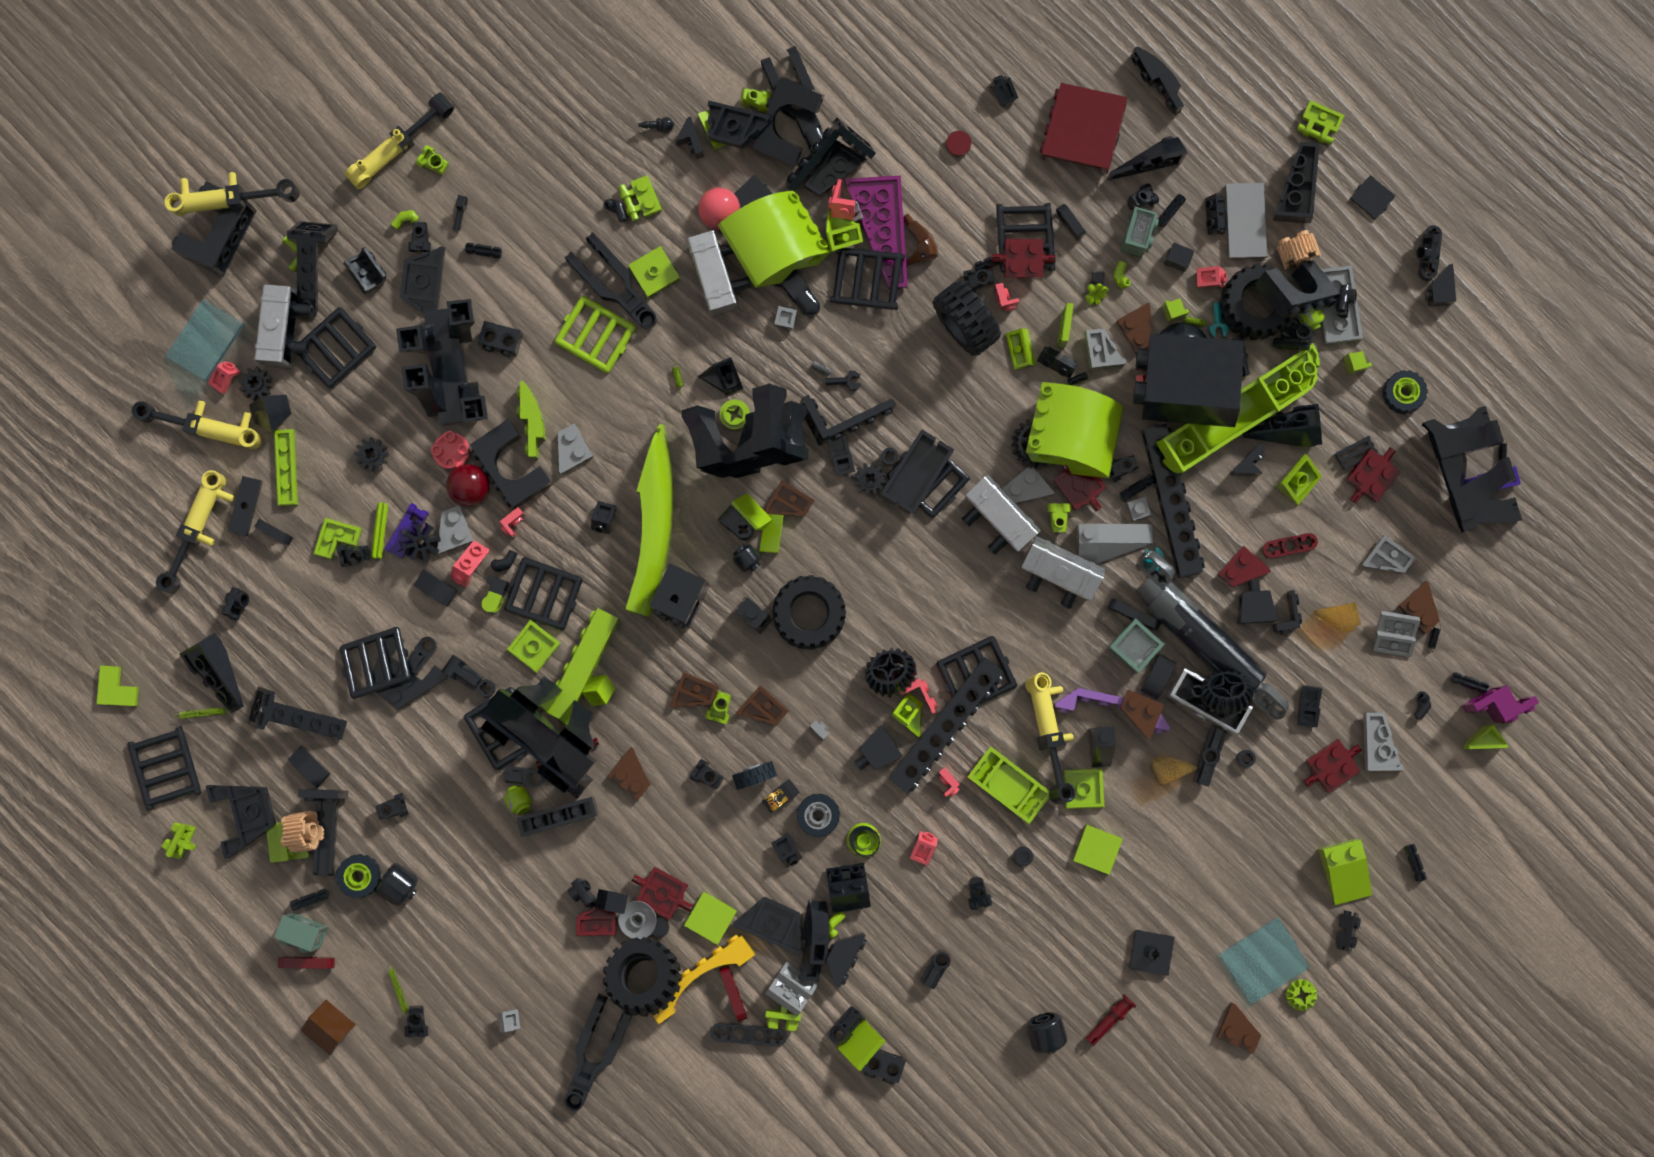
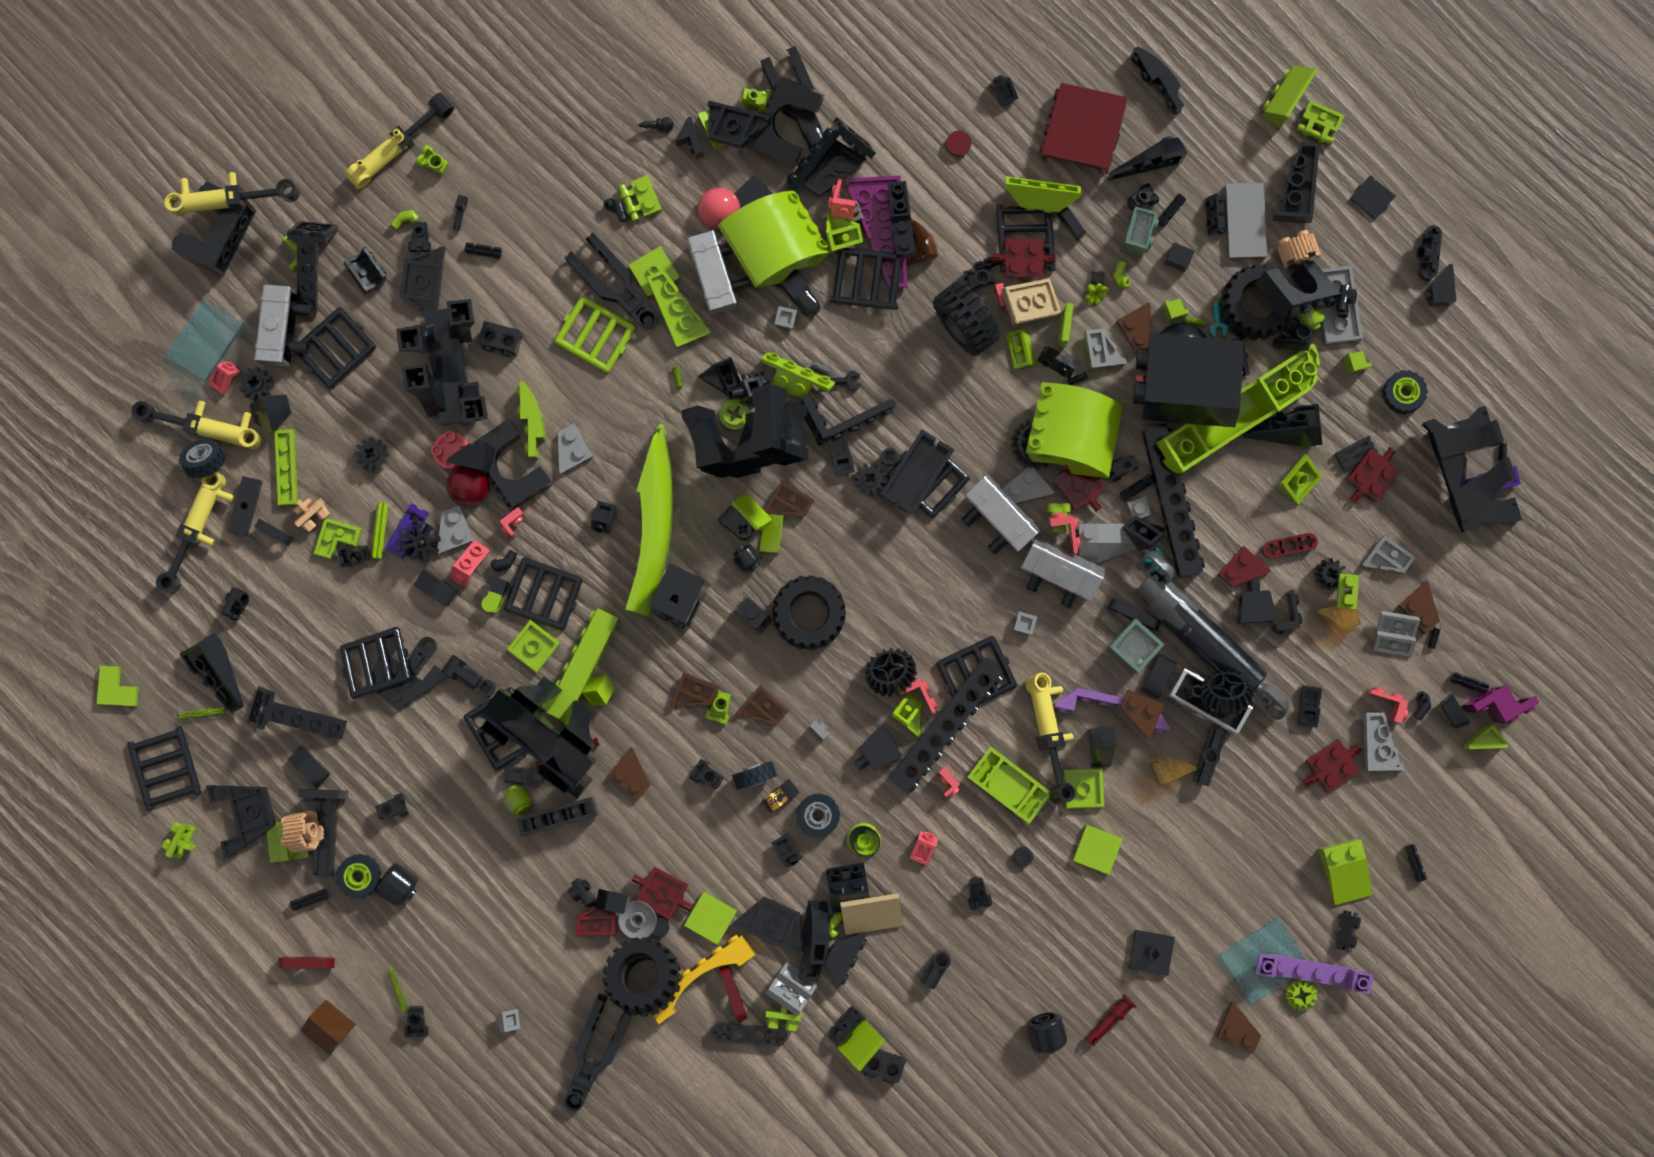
(202, 458): none -> black wheel
(301, 932): sand green piece -> none
(304, 519): none -> light nougat hips
(473, 456): none -> black slope
(677, 313): none -> lime wing
(744, 389): none -> black piece
(795, 378): none -> lime bracket
(871, 914): none -> tan tile
(901, 219): none -> black slope
(1025, 623): none -> light grey plate
(1031, 301): none -> tan tile
(1041, 194): none -> lime wedge
(1061, 519): none -> coral bracket
(1143, 533): none -> black slope
(1211, 277): coral bracket -> none
(1243, 753): black bush -> none
(1246, 467): black slope -> none
(1287, 95): none -> lime slope
(1314, 971): none -> medium lavender slope
(1326, 567): none -> black gear
(1348, 598): none -> lime hips
(1399, 711): none -> coral bracket
(1454, 712): none -> black piece

